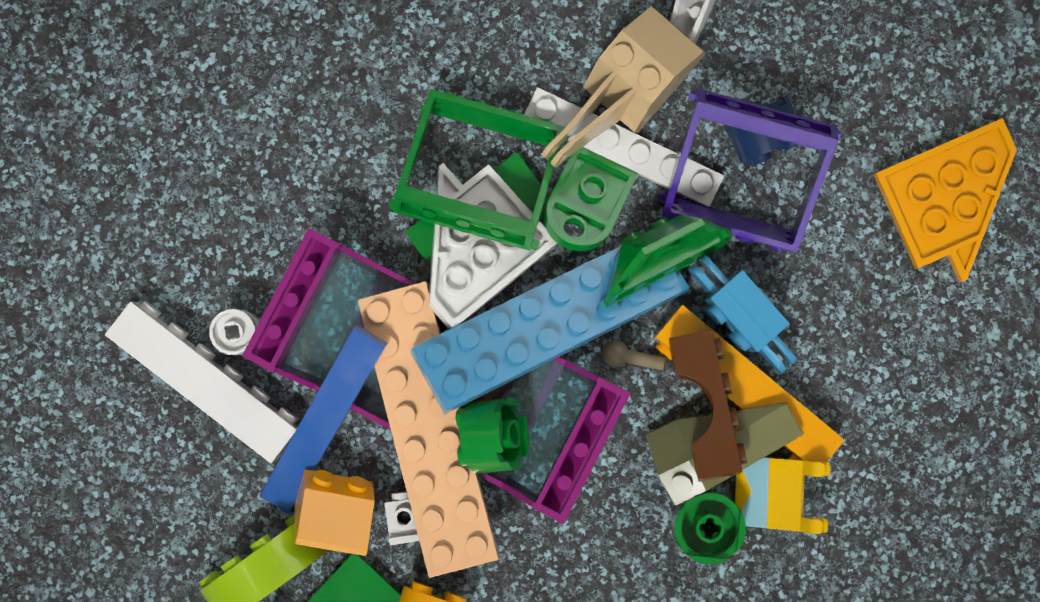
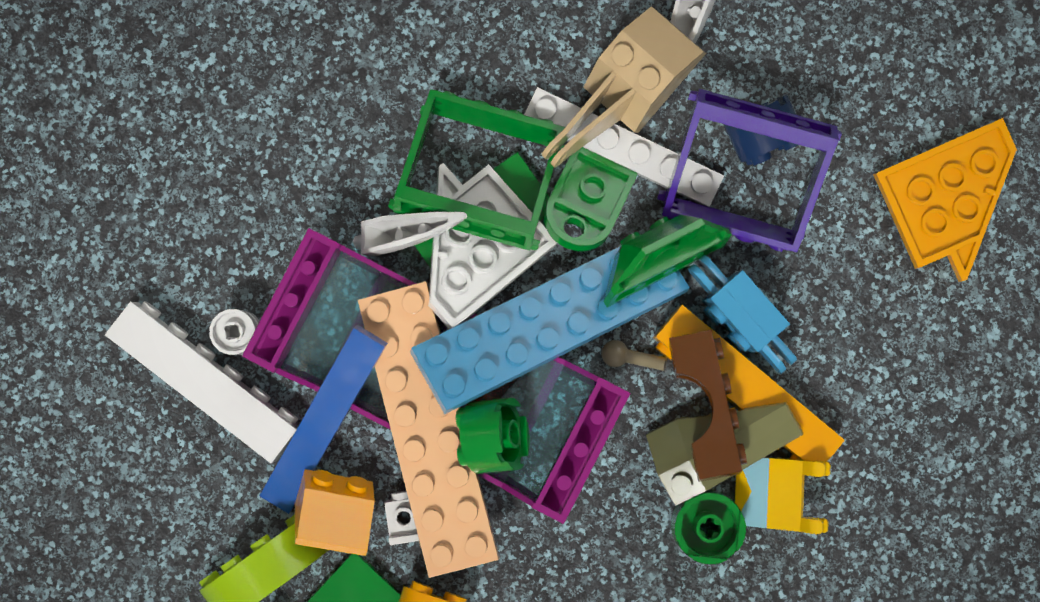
(401, 231): none -> white piece

